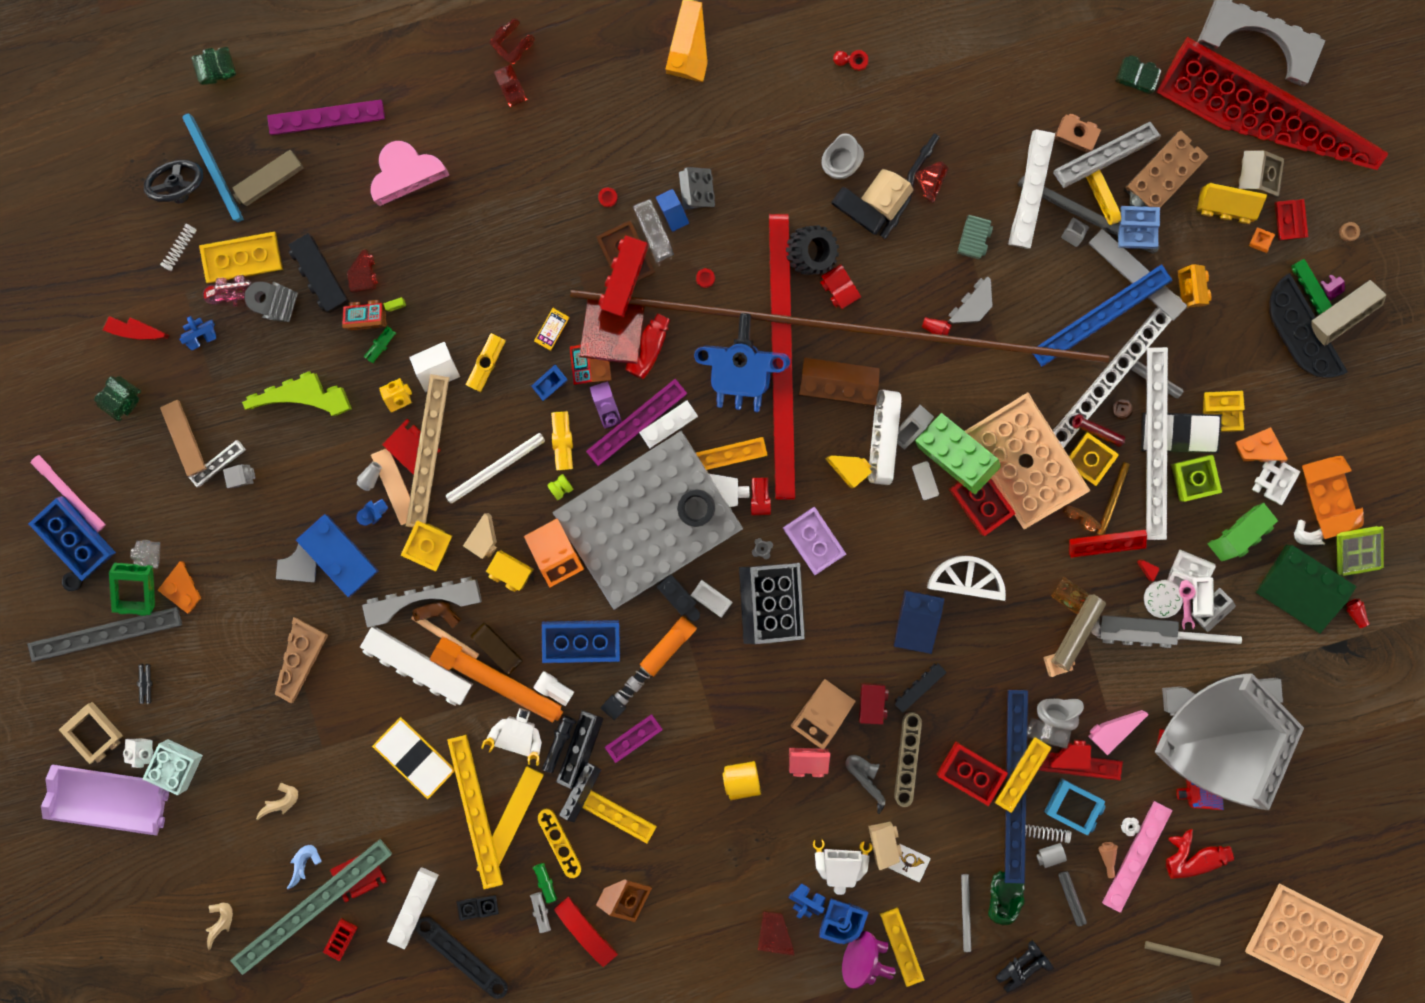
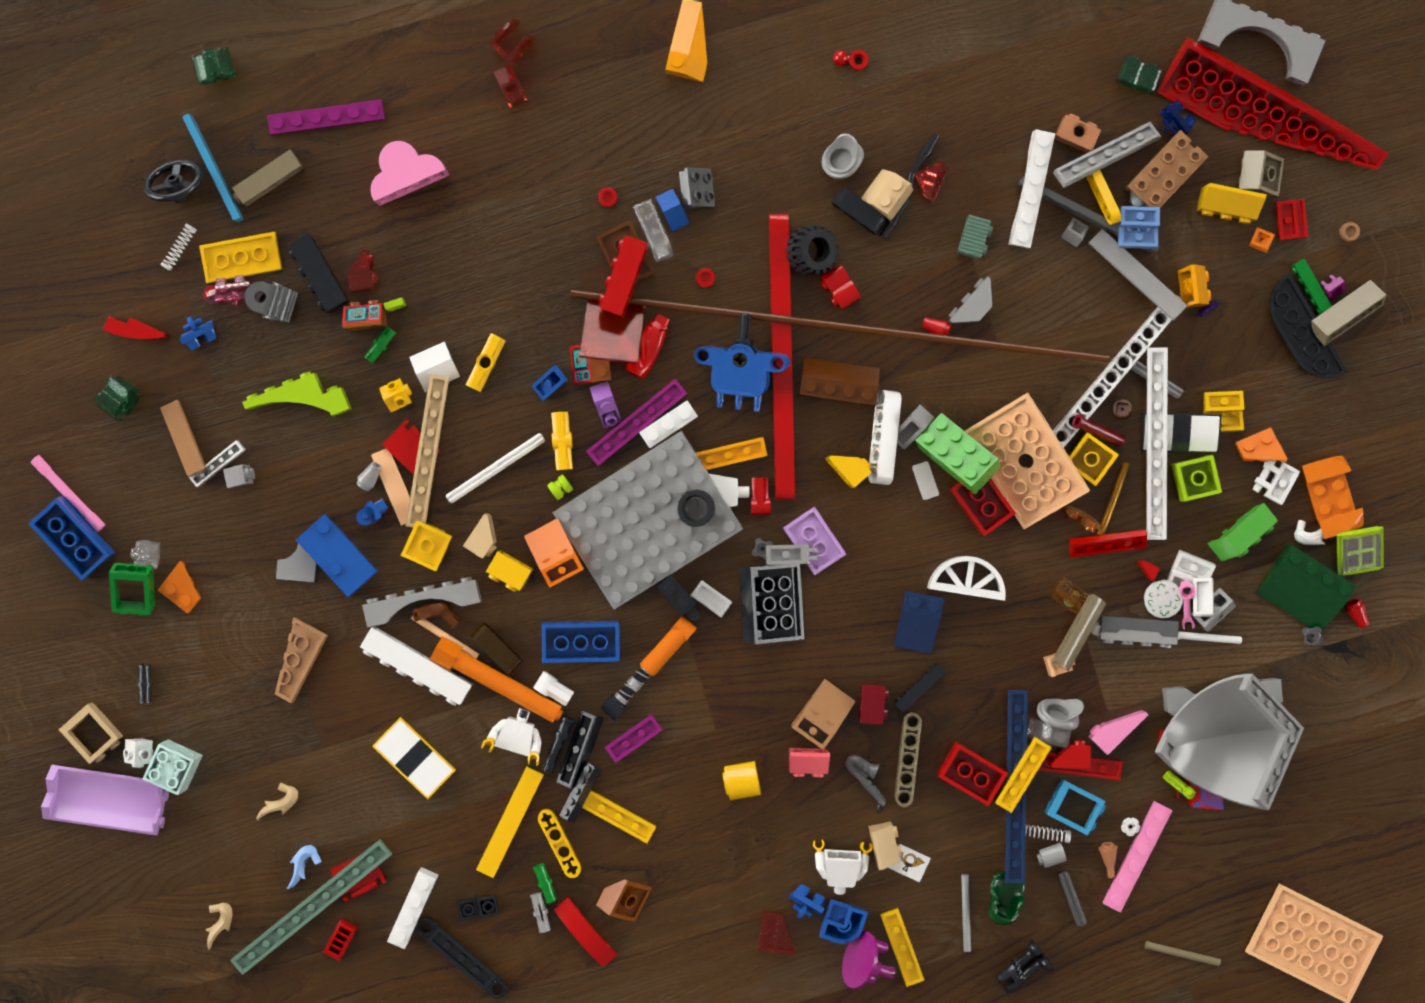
(71, 582): black tile -> none
(104, 634): dark grey tile -> none
(475, 812): yellow tile -> none
(551, 329): tile -> none
(789, 554): none -> light grey hinge
(1106, 312): blue tile -> none
(1174, 121): none -> clear blue hips
(1178, 784): none -> lime axle
(1202, 862): red piece -> none
(1208, 308): none -> dark purple piece
(1317, 639): none -> flat silver plate

